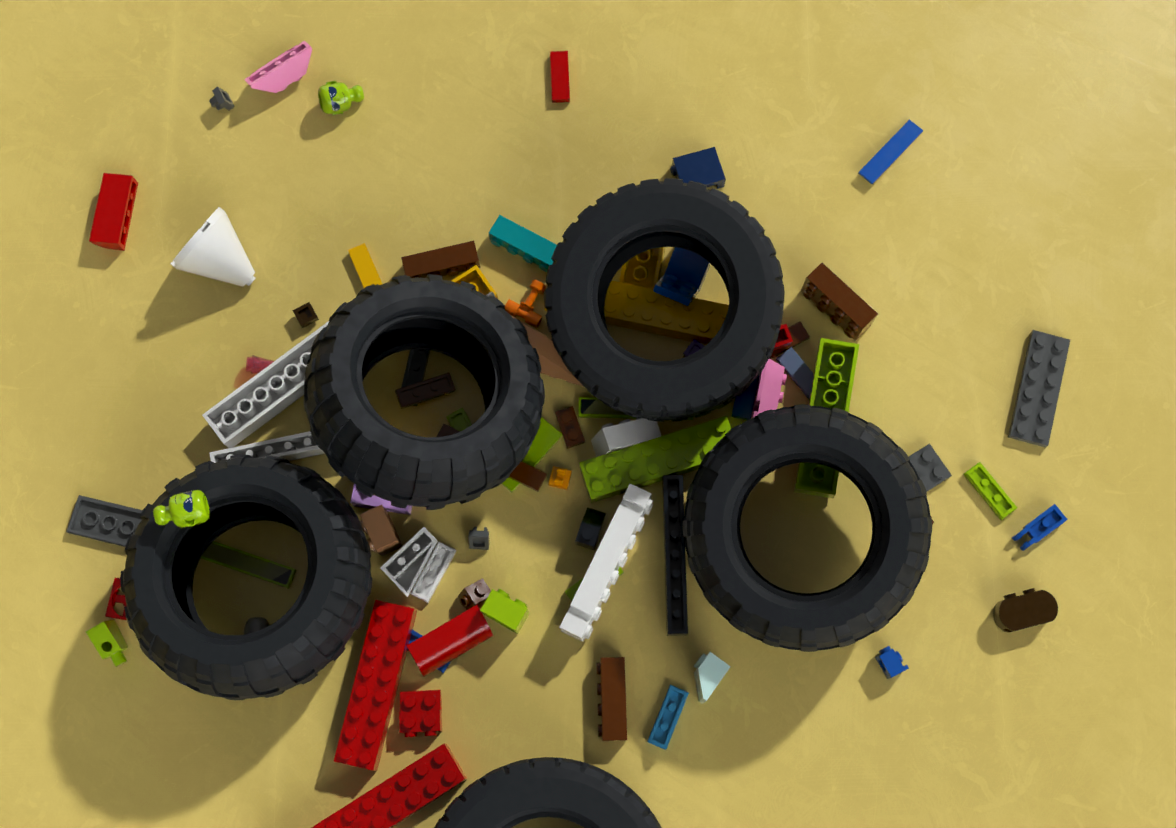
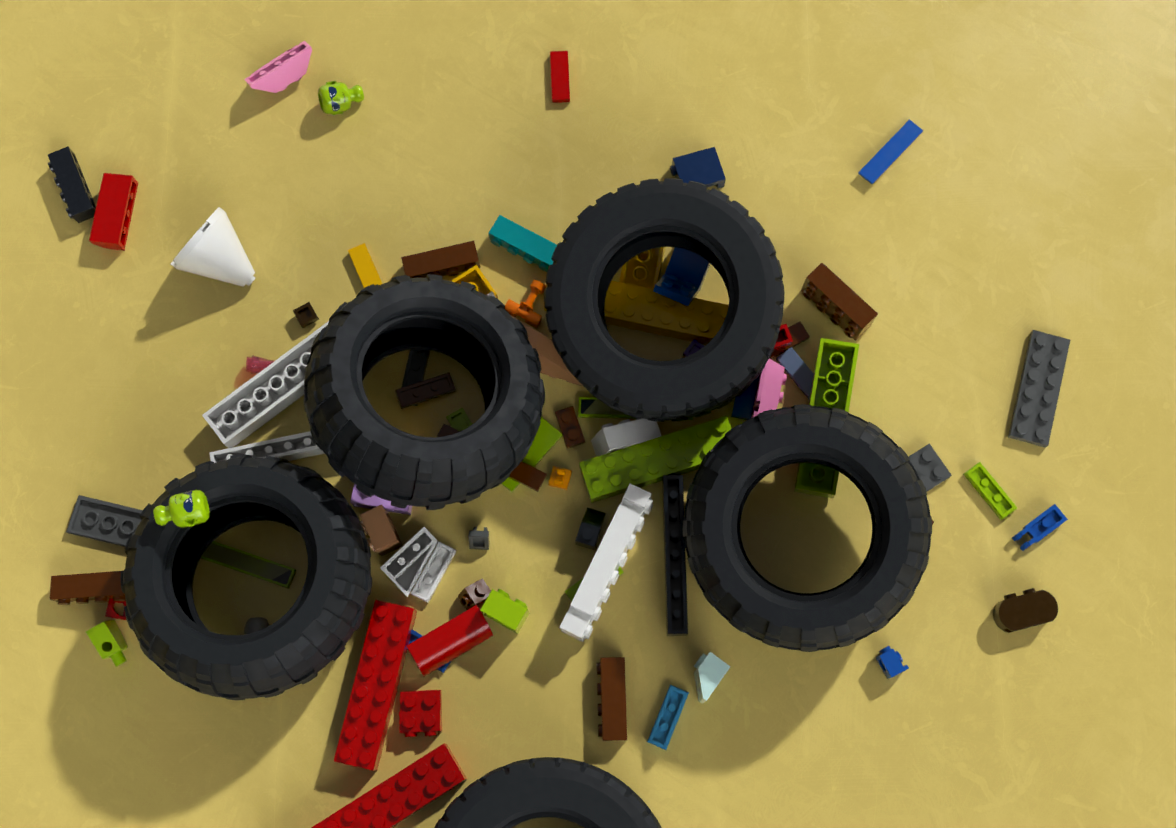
(73, 184): none -> black brick
(86, 587): none -> reddish brown brick
(221, 99): dark grey tile -> none

